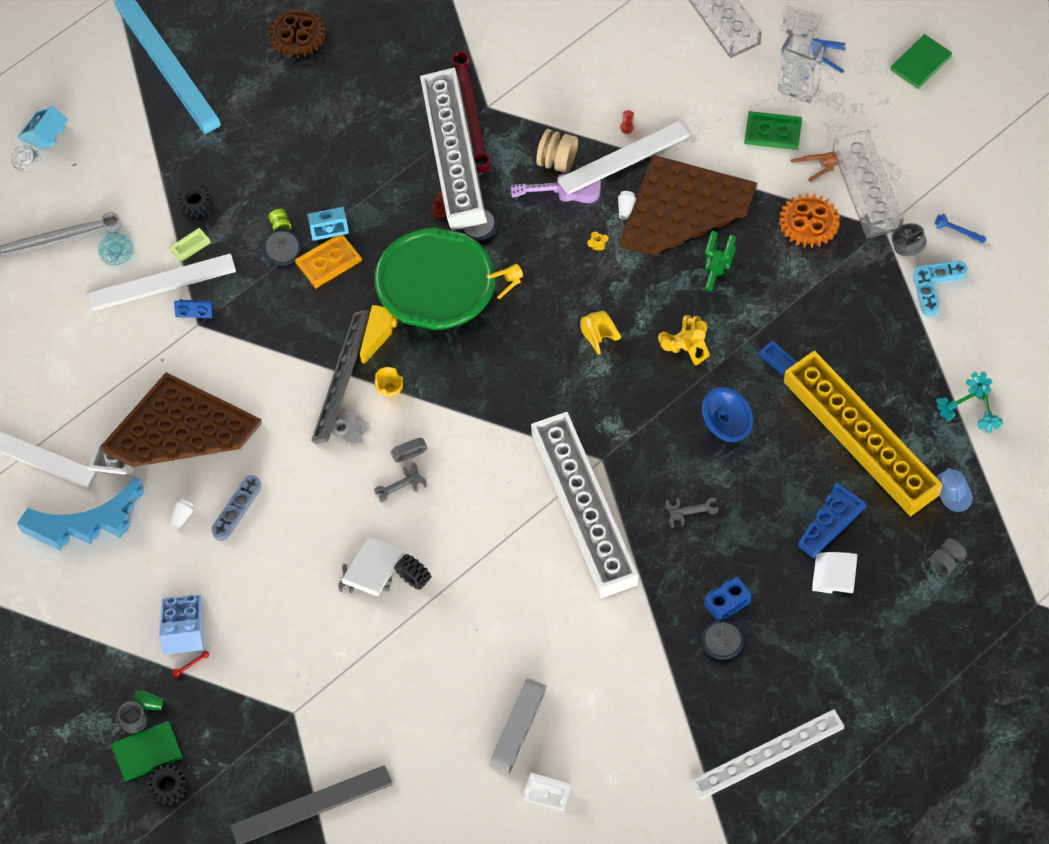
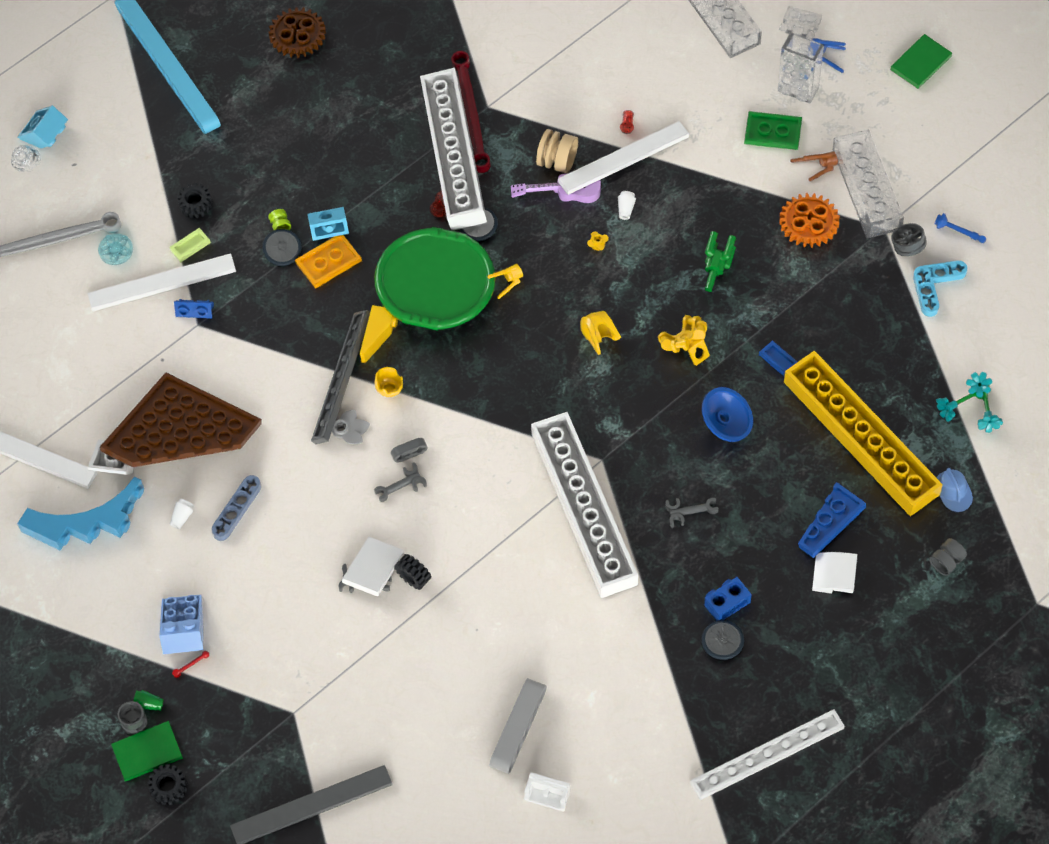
(683, 203): reddish brown plate -> none

